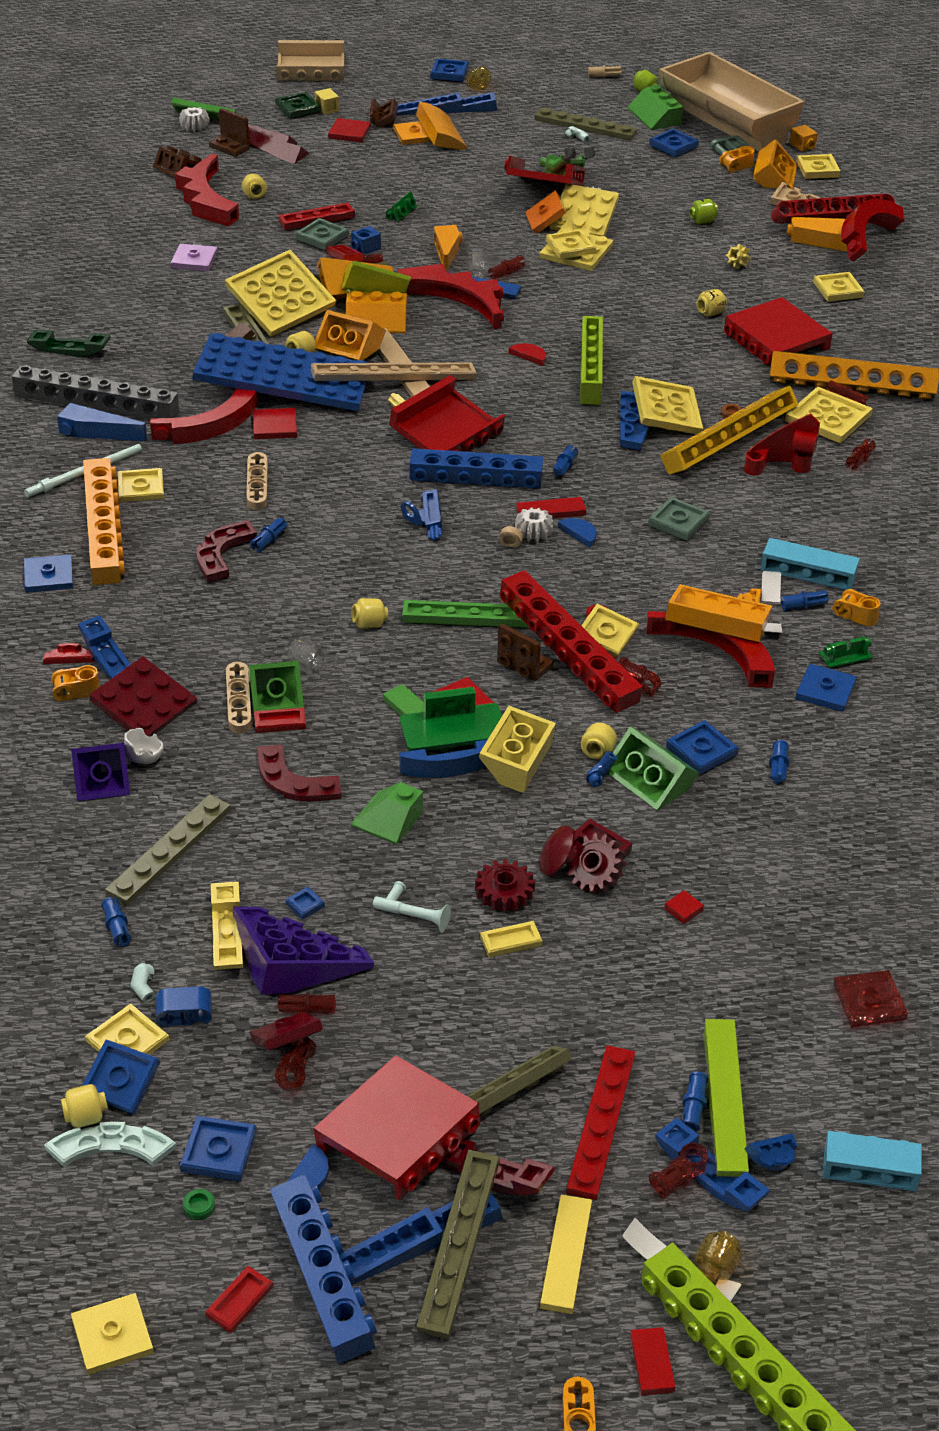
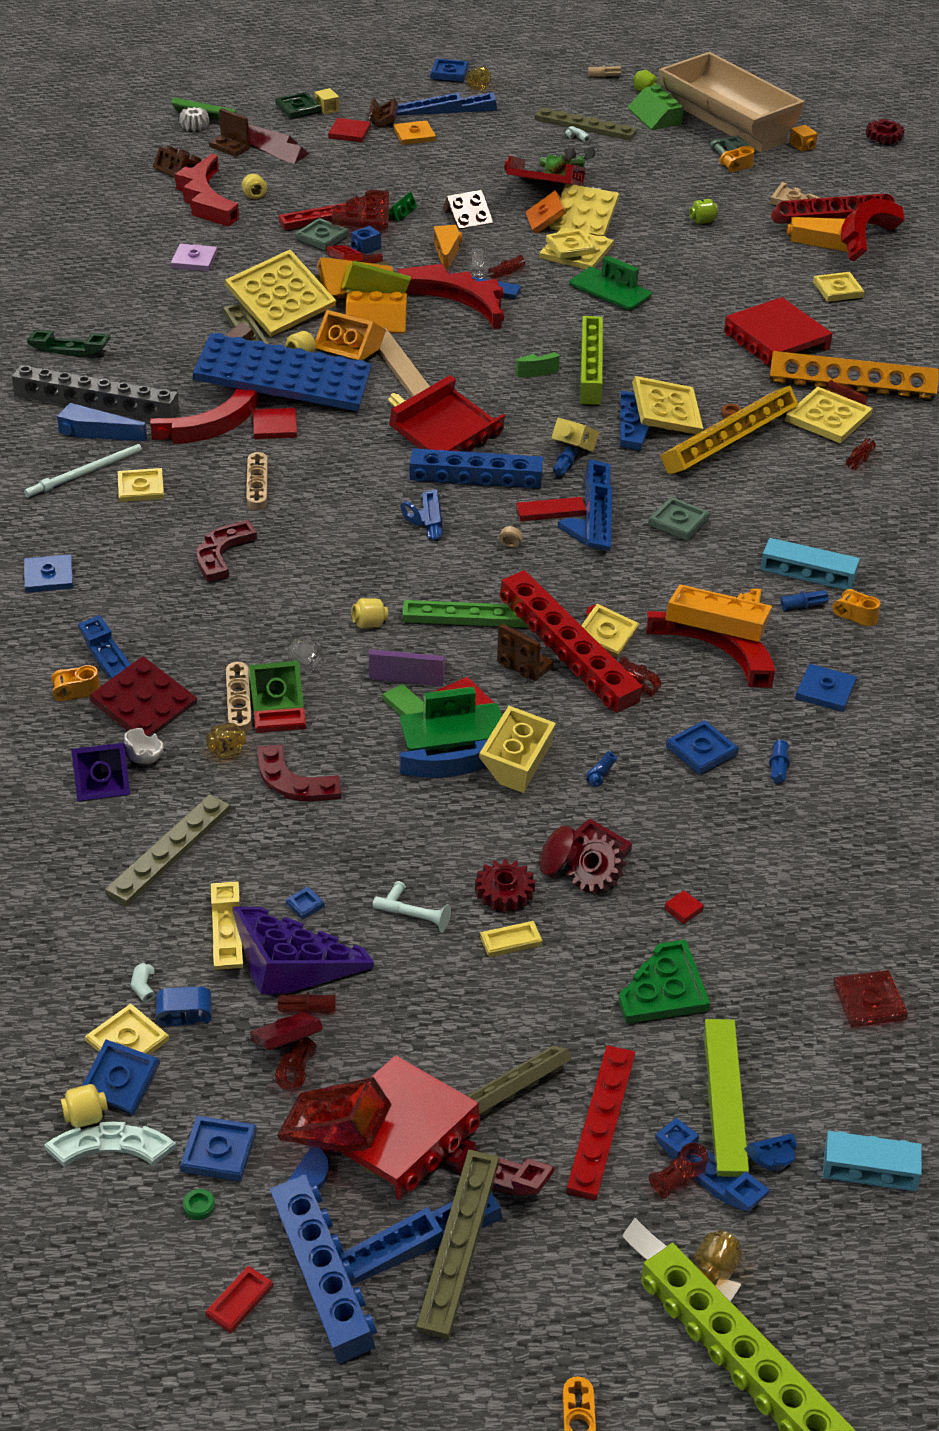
(68, 654): red tile -> none
(103, 521): light orange brick -> none
(112, 1333): light yellow plate -> none
(116, 921): blue pin -> none
(225, 740): none -> clear yellow head
(268, 534): blue axle -> none
(310, 60): tan panel -> none
(337, 1116): none -> clear red slope
(364, 211): none -> clear red plate
(391, 371): tan tile -> none
(391, 812): bright green slope -> none
(407, 667): none -> medium lavender slope
(439, 127): light orange slope -> none
(468, 209): none -> bracket
(528, 352): red tile -> none
(534, 524): white gear -> none
(537, 366): none -> bright green slope
(566, 1254): light yellow tile -> none
(573, 434): none -> light yellow torso
(598, 504): none -> blue slope
(598, 740): light yellow head -> none
(614, 284): none -> green bracket
(650, 769): bright green slope -> none
(652, 1361): red tile -> none
(664, 986): none -> green plate
(674, 142): blue plate -> none
(694, 1100): blue pin -> none
(711, 302): light yellow head -> none
(738, 256): light yellow gear -> none
(771, 592): white sticker -> none
(774, 167): light orange slope -> none
(791, 443): red panel -> none
(818, 166): light yellow plate -> none
(842, 654): green hinge -> none
(885, 131): none -> dark red gear

